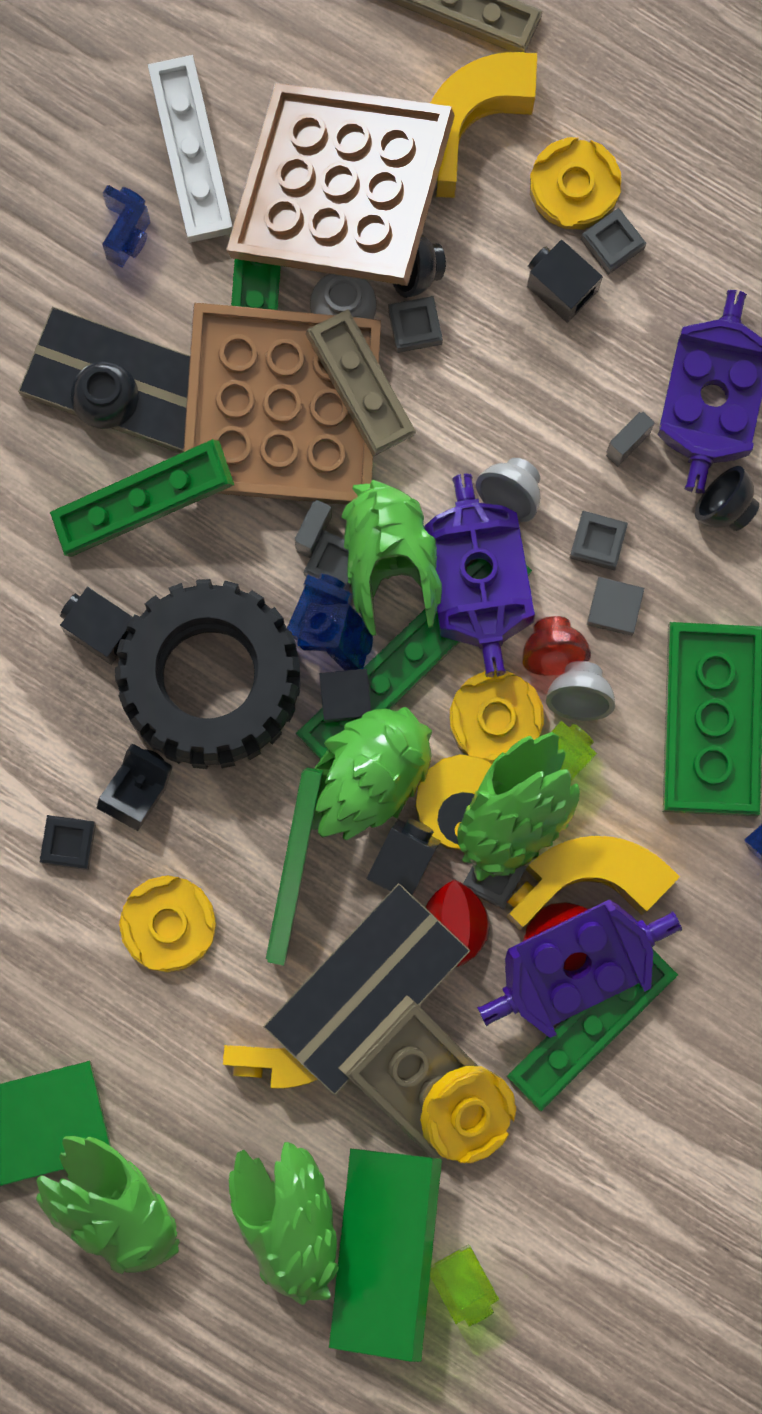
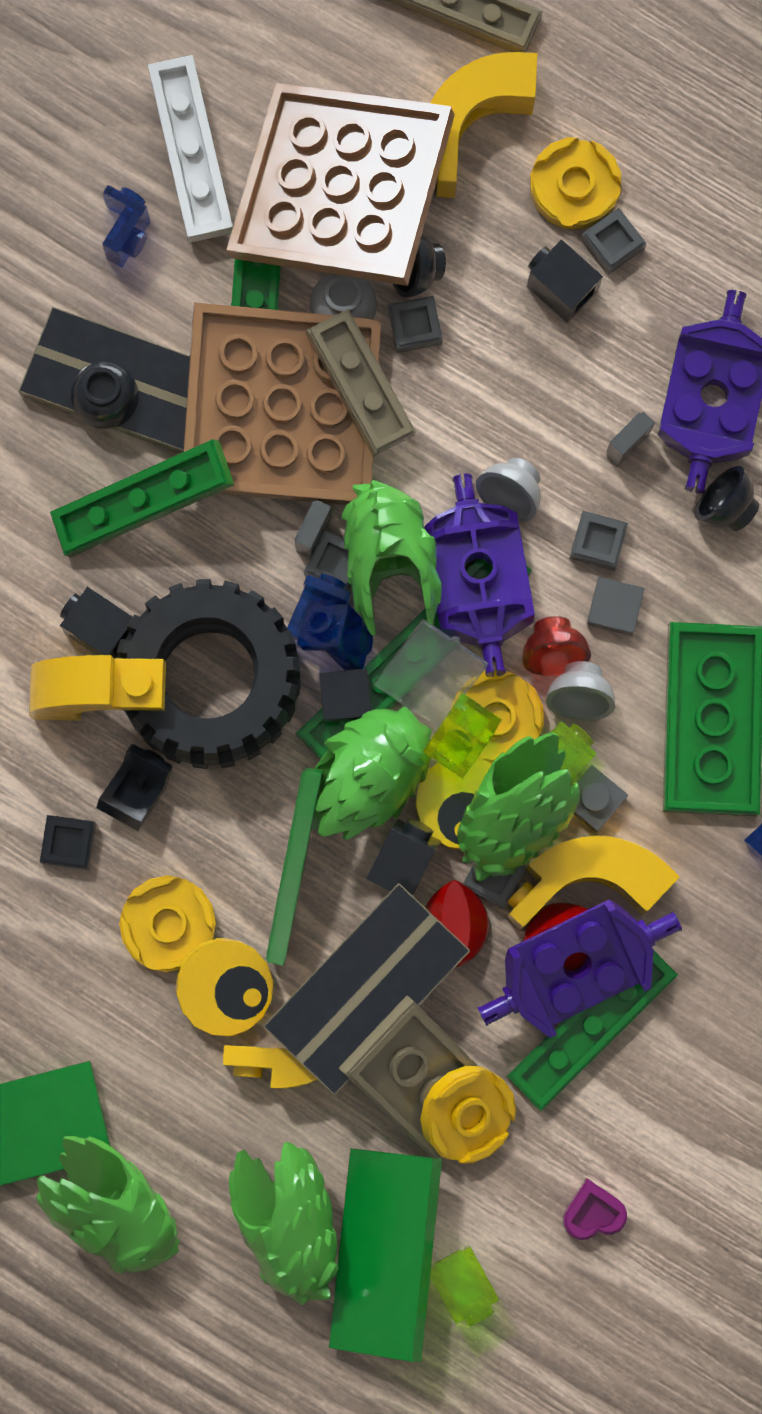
(78, 684): none -> yellow arch
(224, 987): none -> yellow tile
(430, 672): none -> clear piece
(462, 735): none -> clear neon green brick
(593, 1212): none -> magenta tile
(597, 798): none -> dark grey plate

